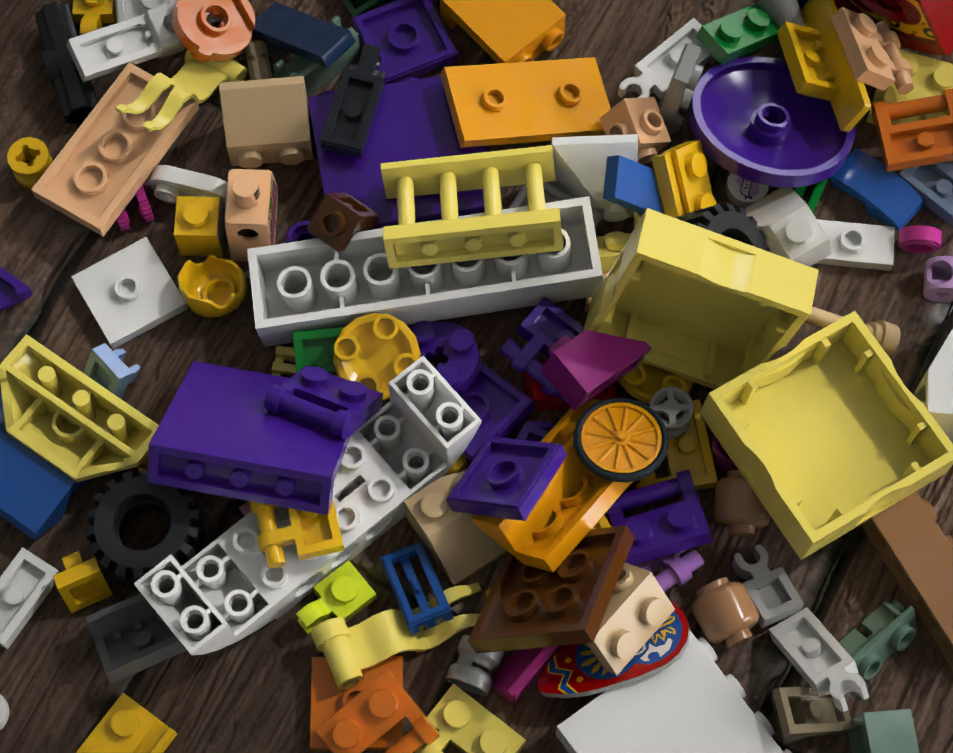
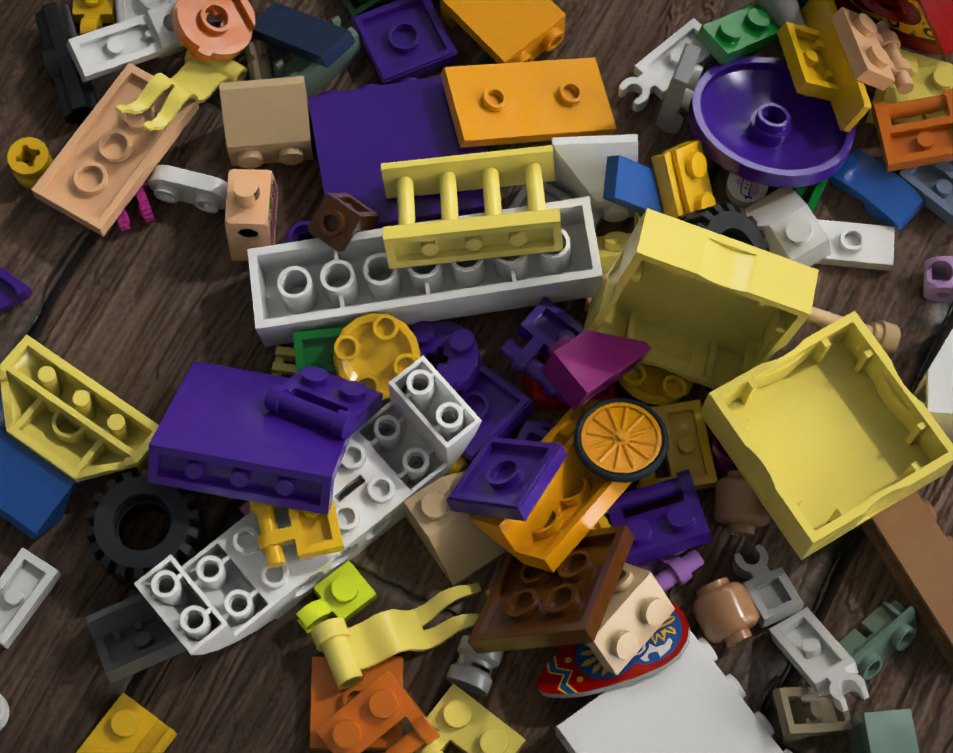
(81, 582): yellow tile -> none
(108, 369): tile -> none
(129, 292): white plate -> none
(199, 226): yellow brick -> none
(212, 286): yellow hair -> none
(355, 105): black hinge -> none
(427, 615): blue tile -> none
(521, 671): dark pink slope -> none
(642, 118): light nougat brick -> none
(673, 403): light grey wheel -> none
(919, 239): dark pink tile -> none

